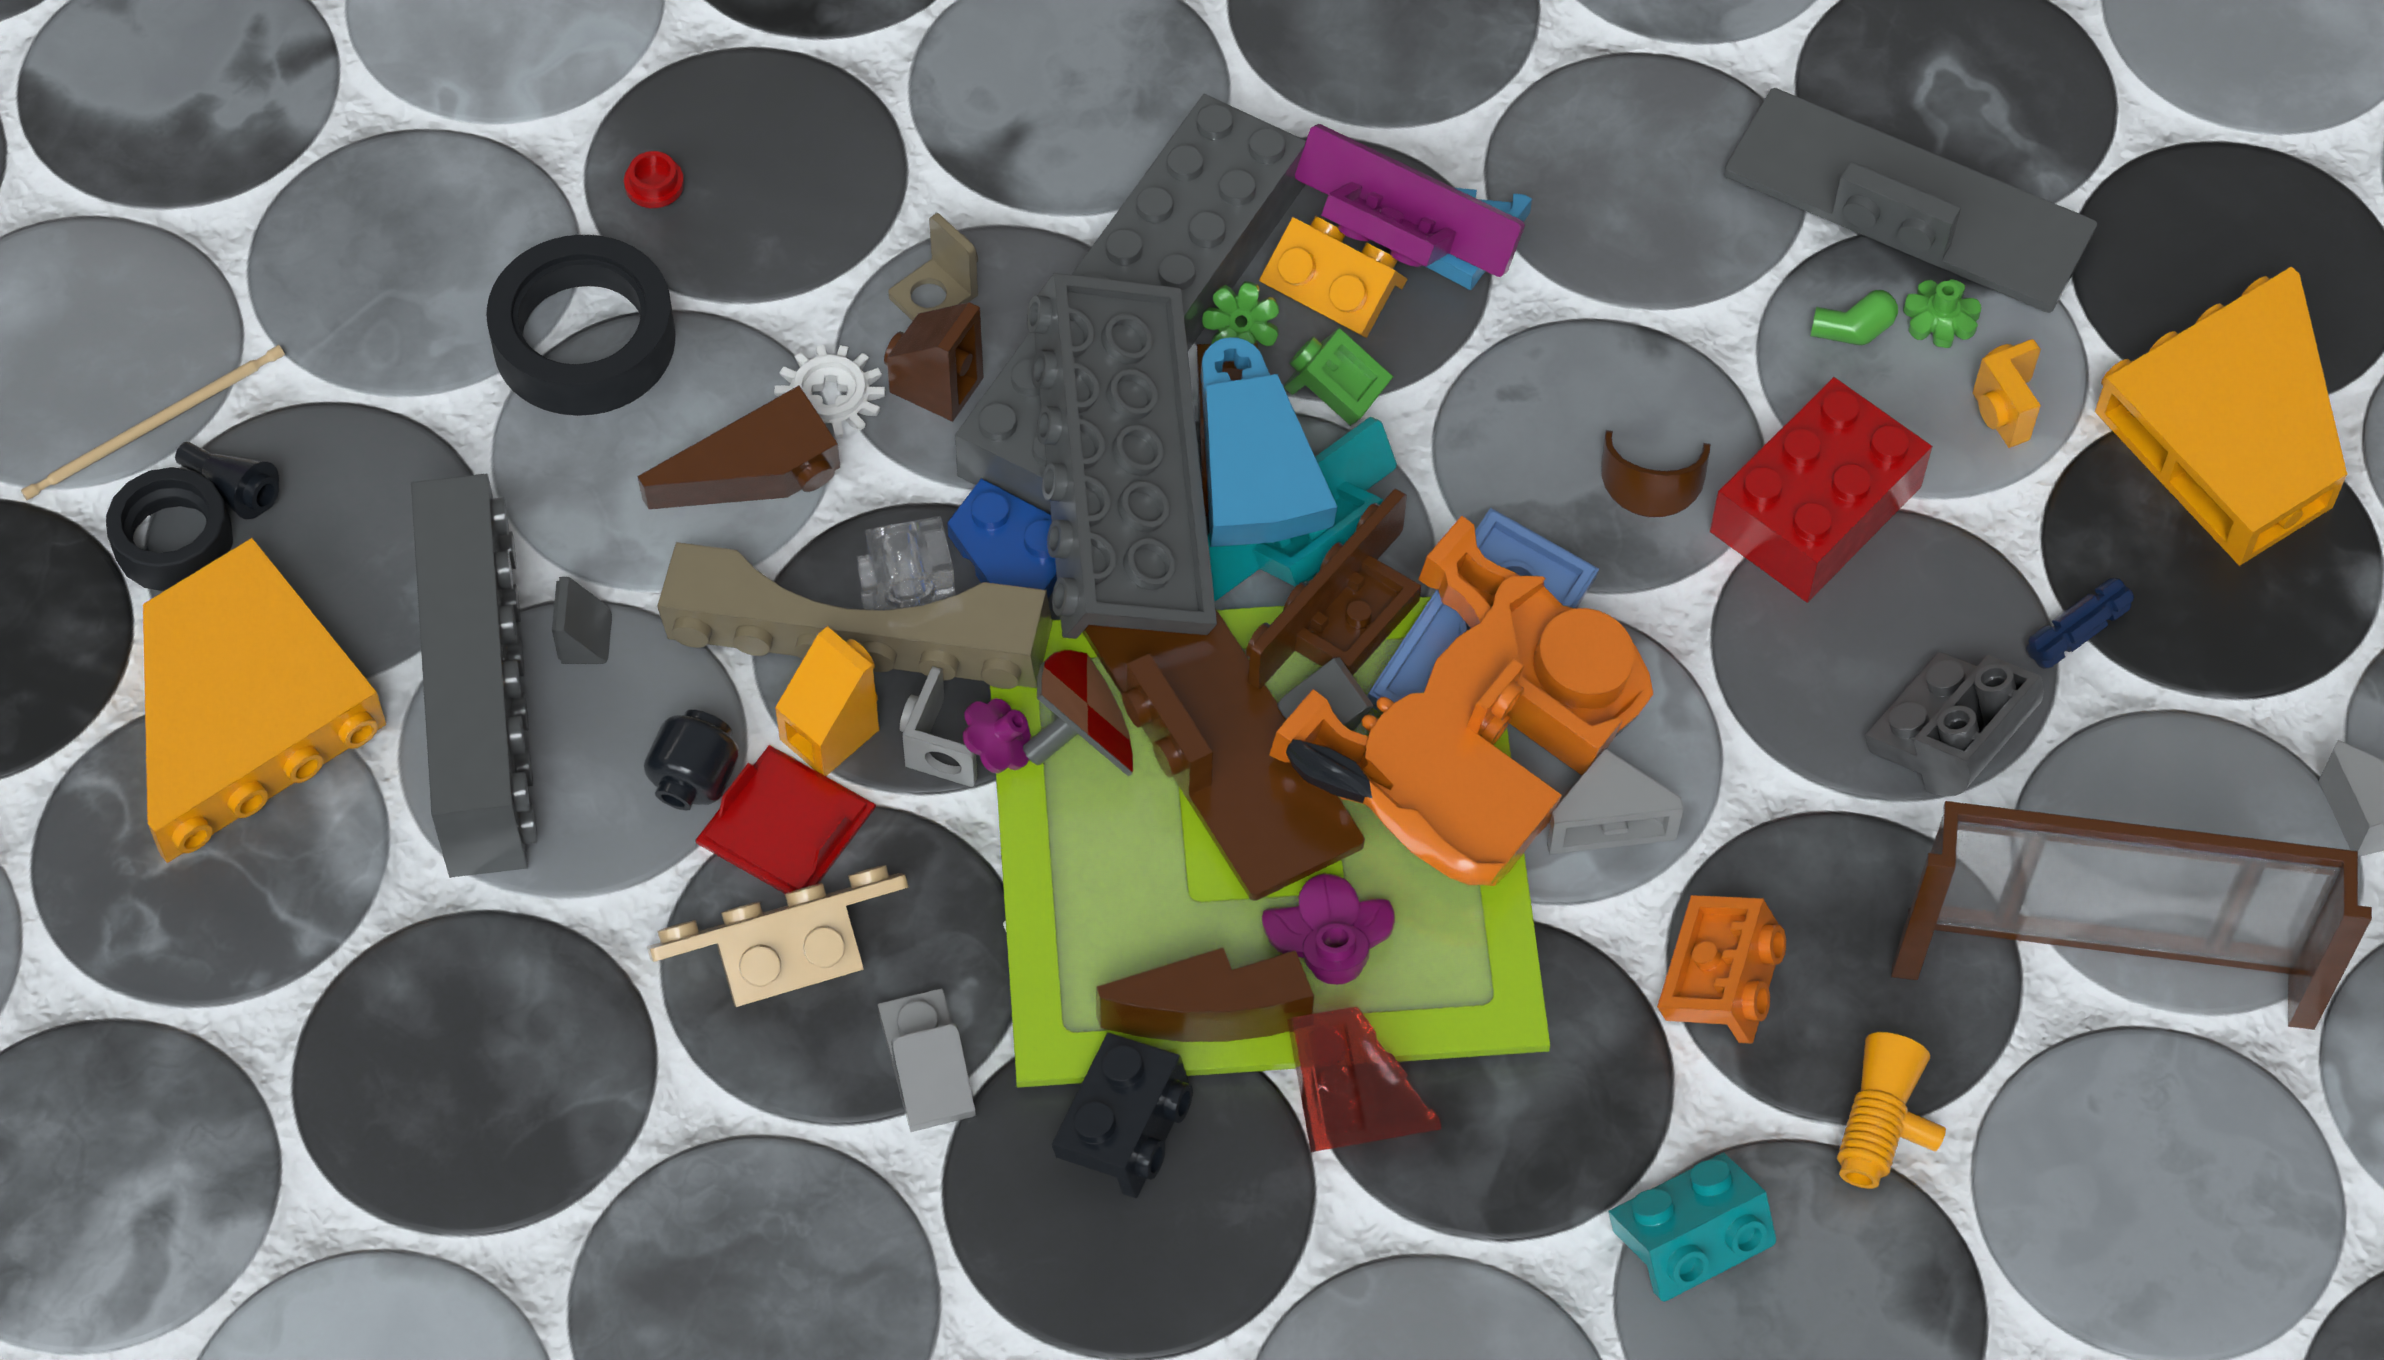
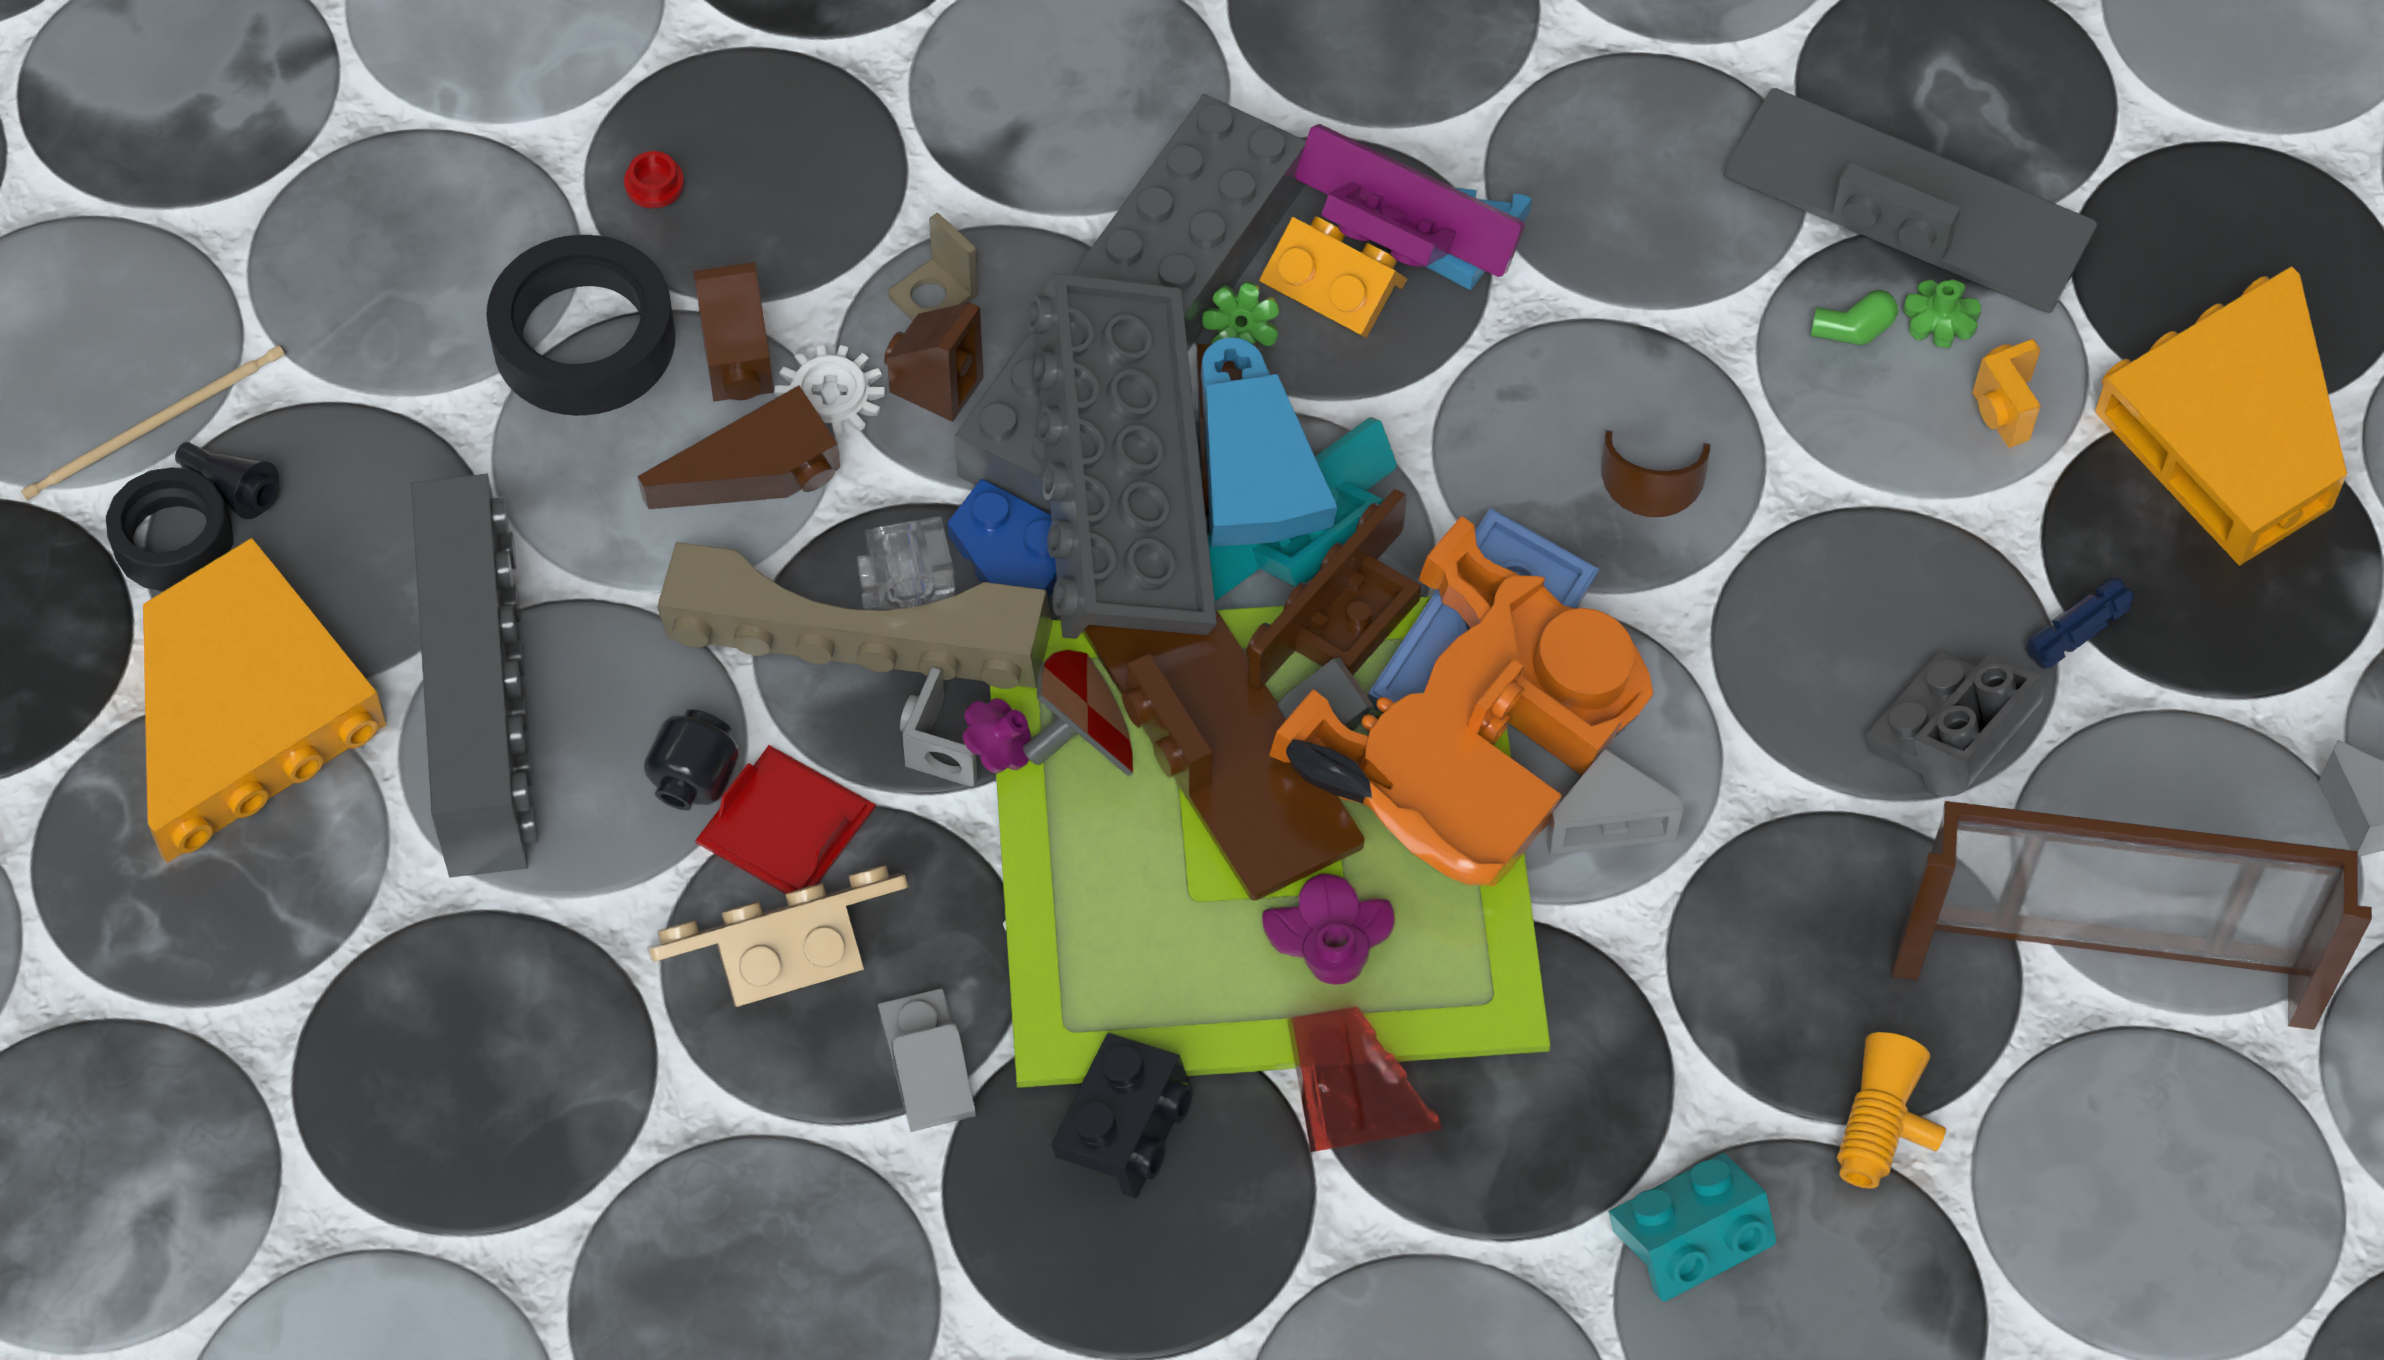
(580, 625): dark grey slope -> none
(734, 332): none -> reddish brown slope
(829, 703): light orange slope -> none
(1207, 999): reddish brown slope -> none
(1338, 374): bright green bracket -> none
(1724, 964): orange bracket -> none
(1820, 489): red brick -> none

